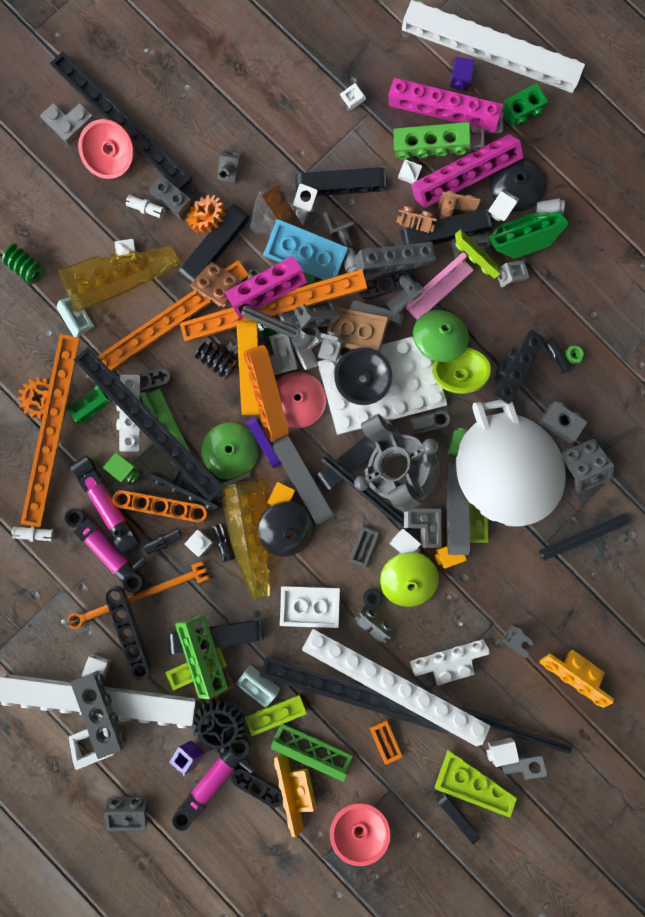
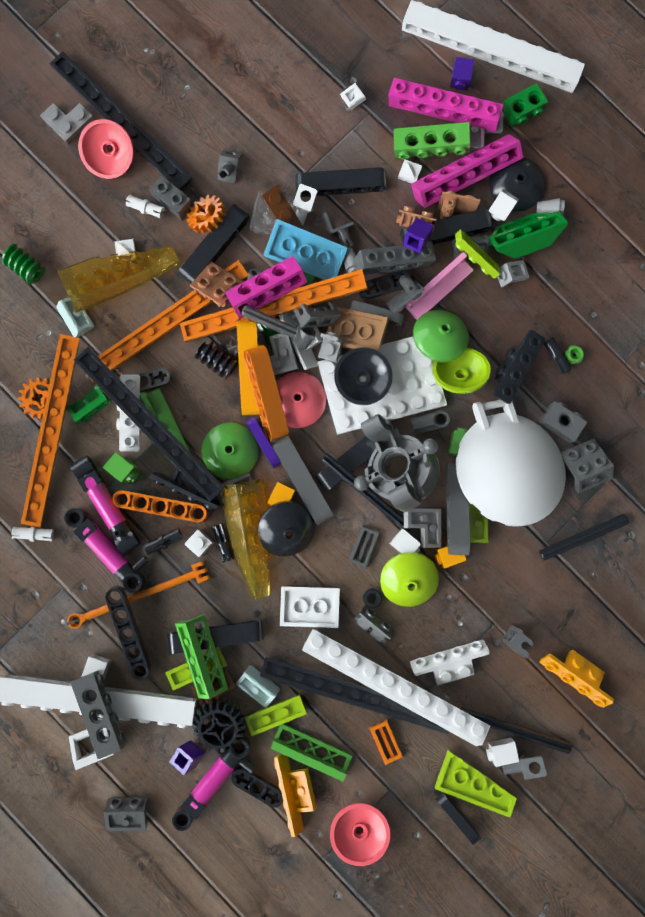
(418, 235): none -> dark purple brick

